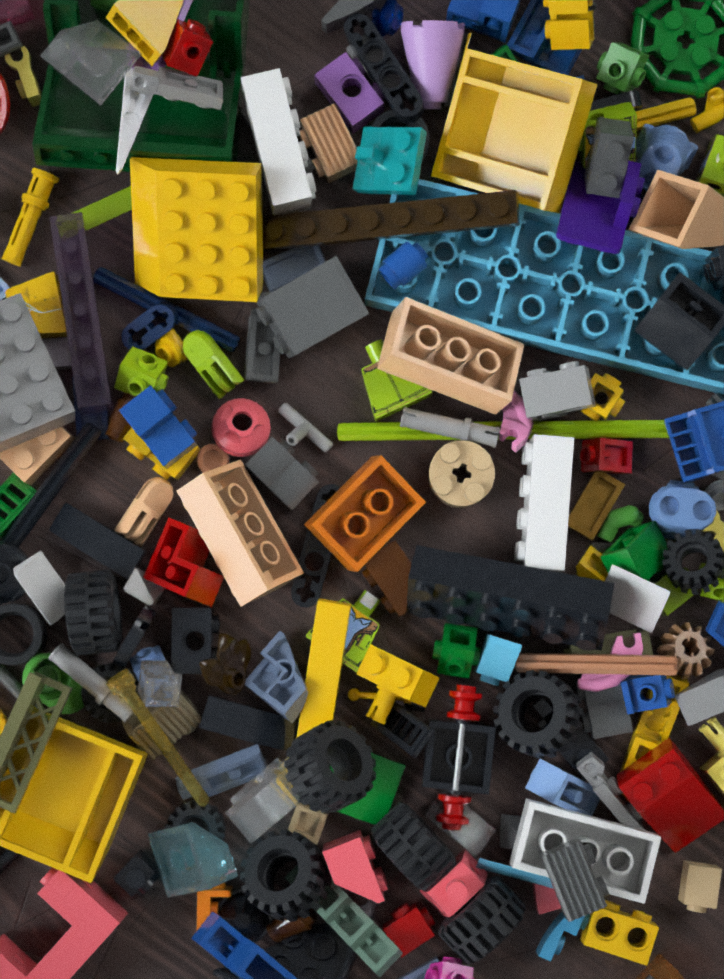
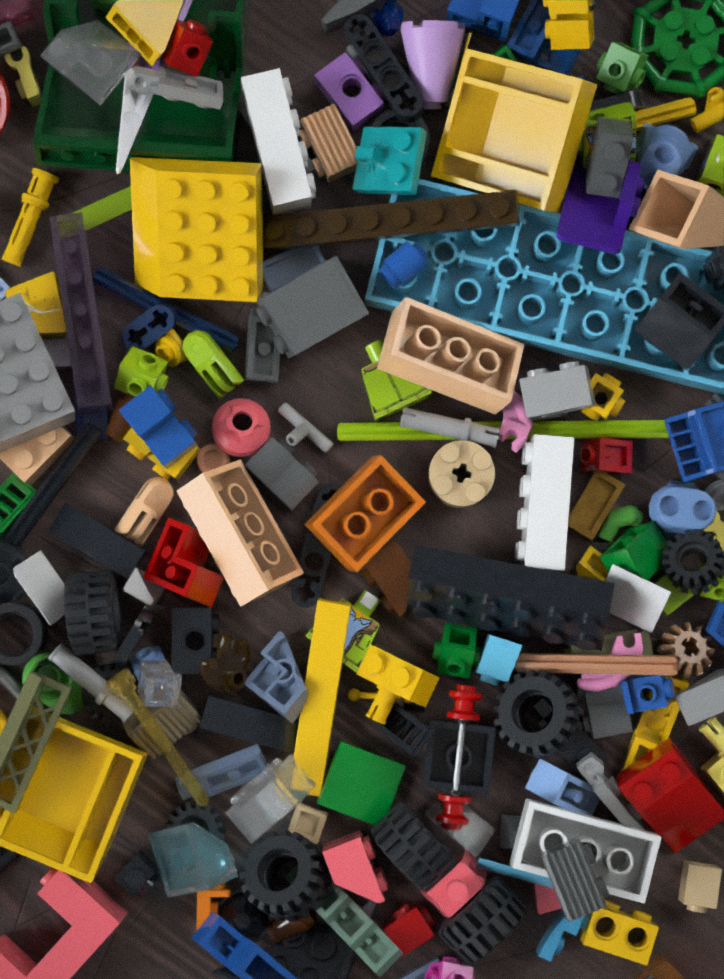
(313, 777): black tyre -> none

